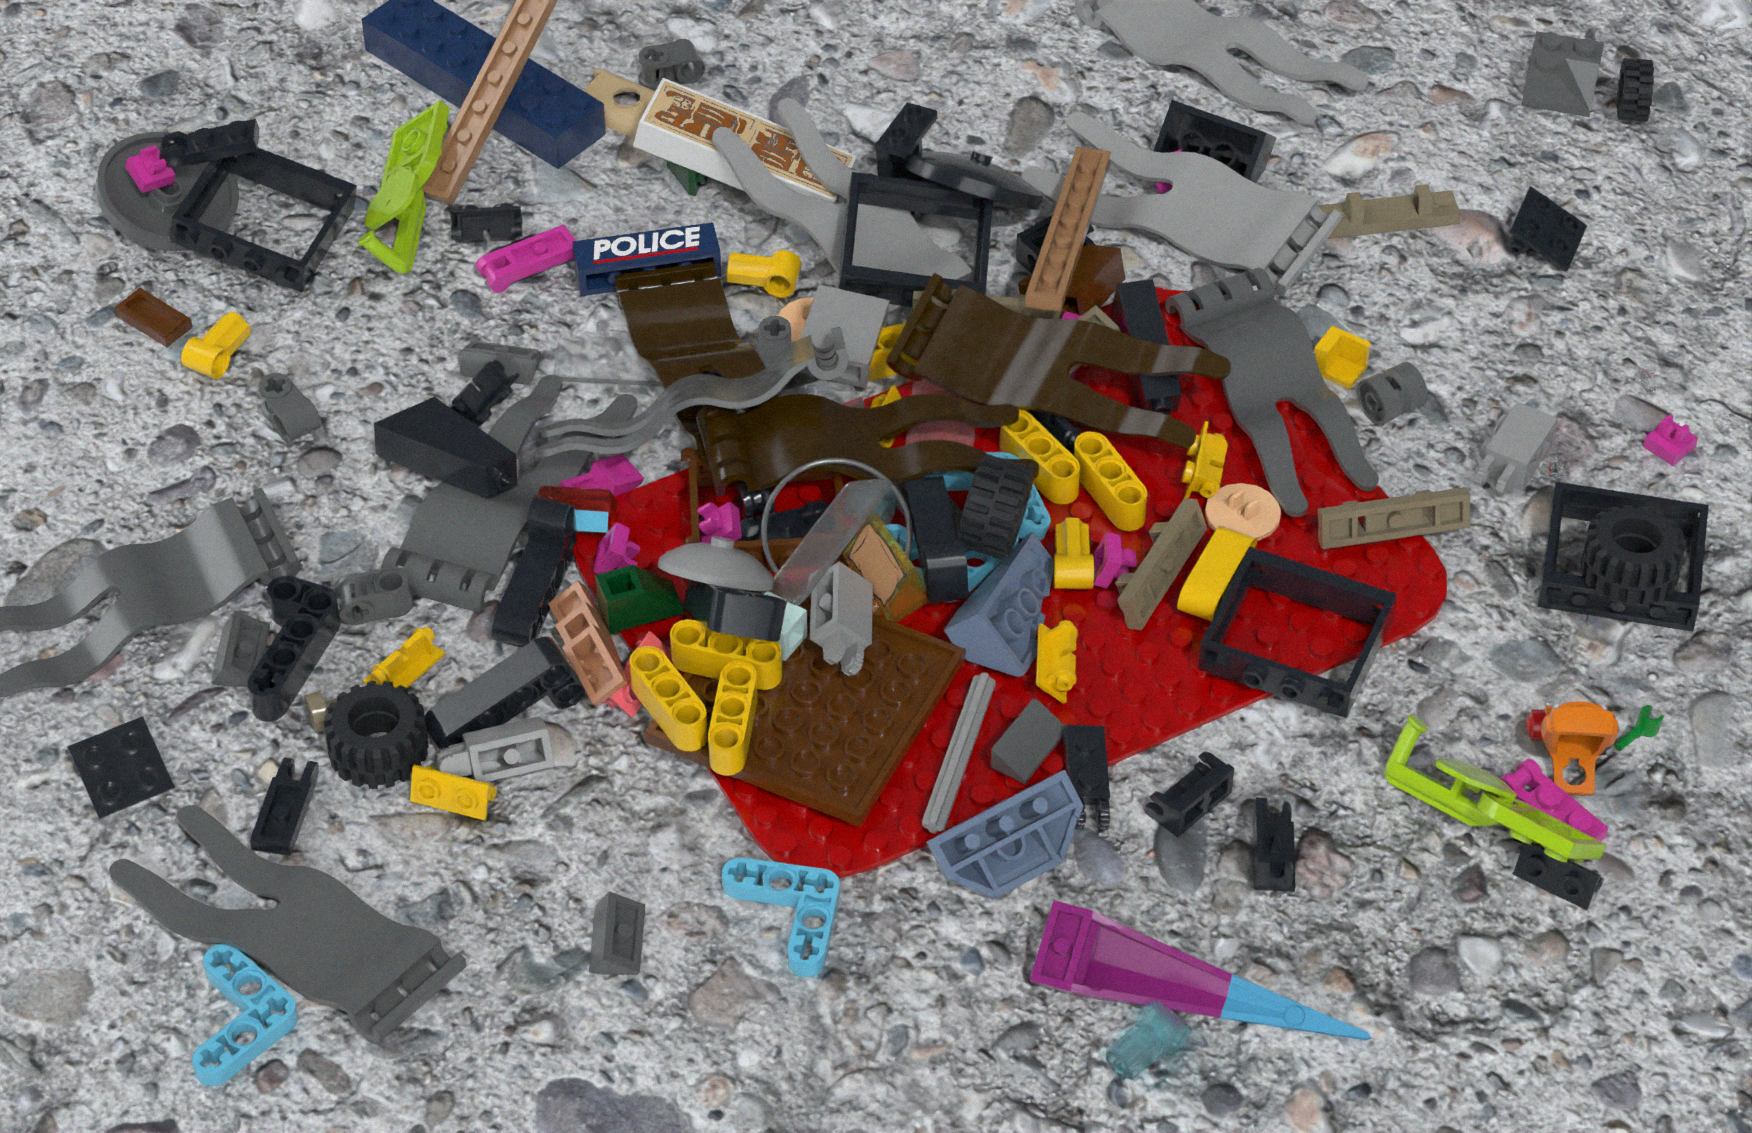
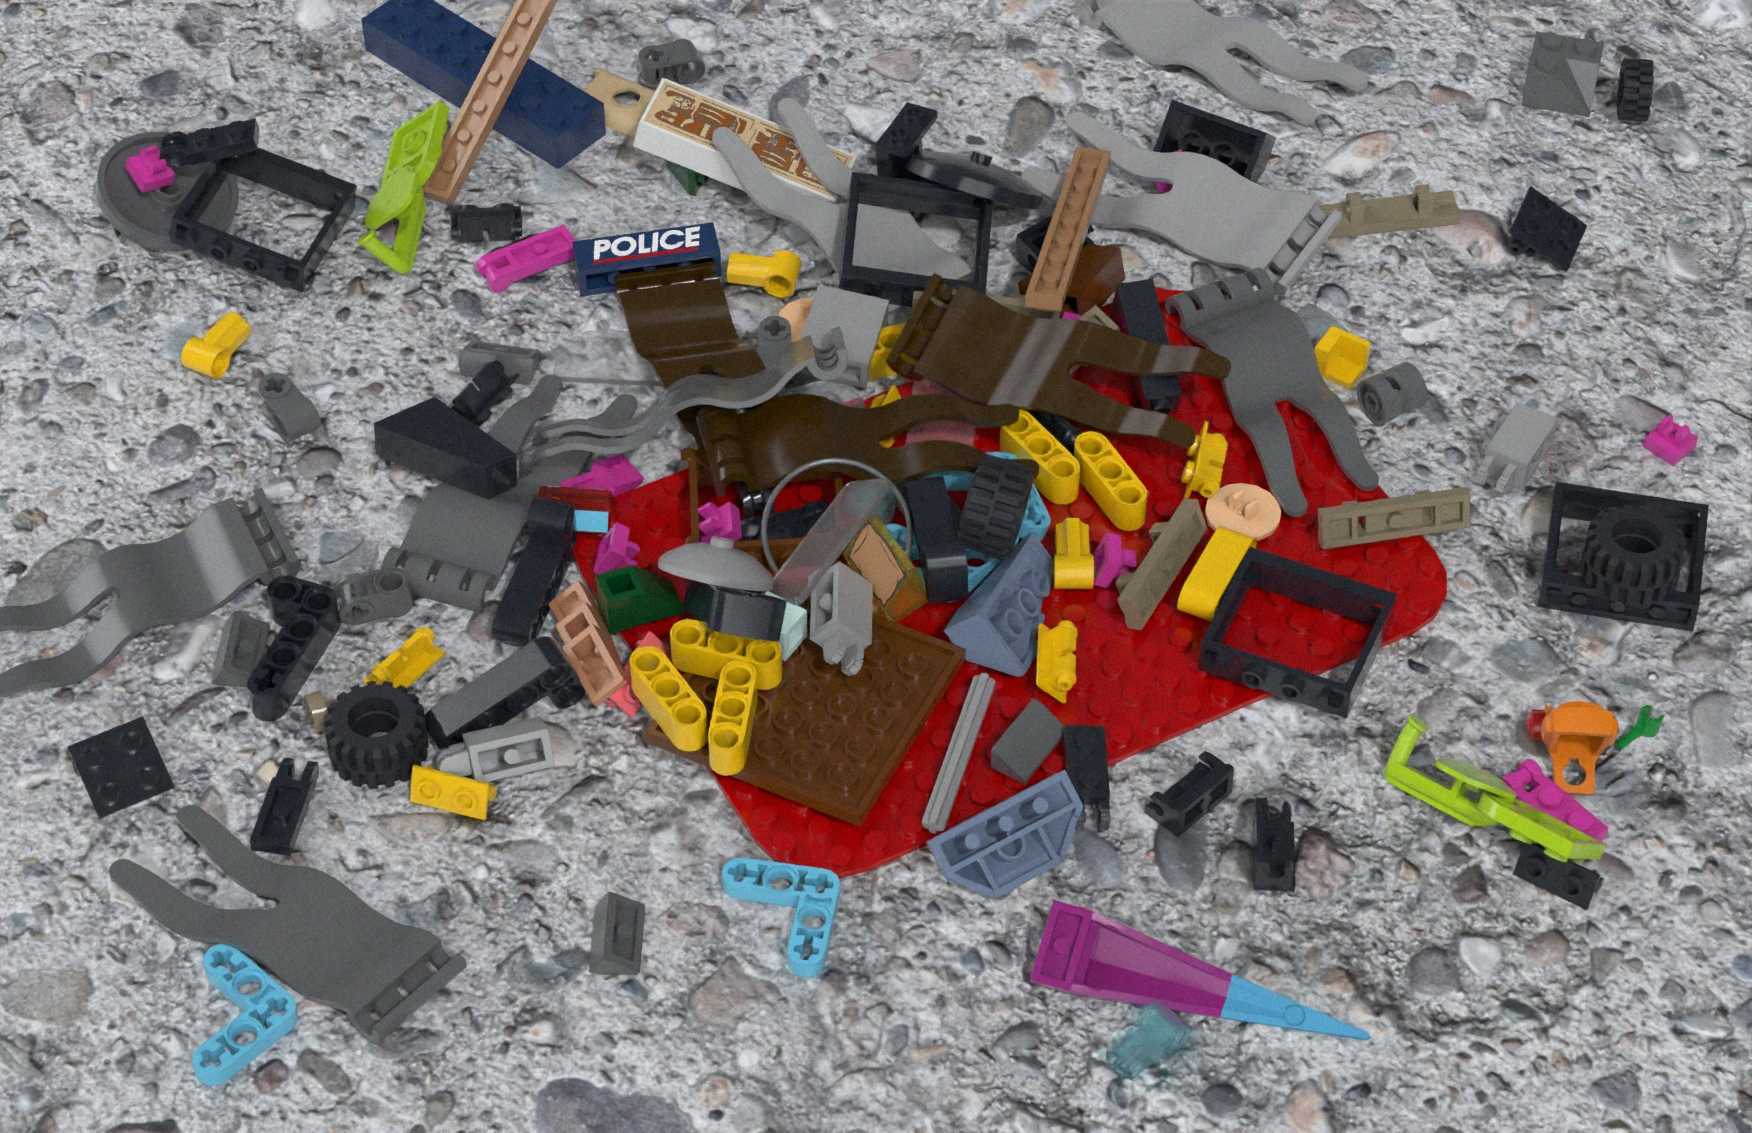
(153, 317): reddish brown tile -> none

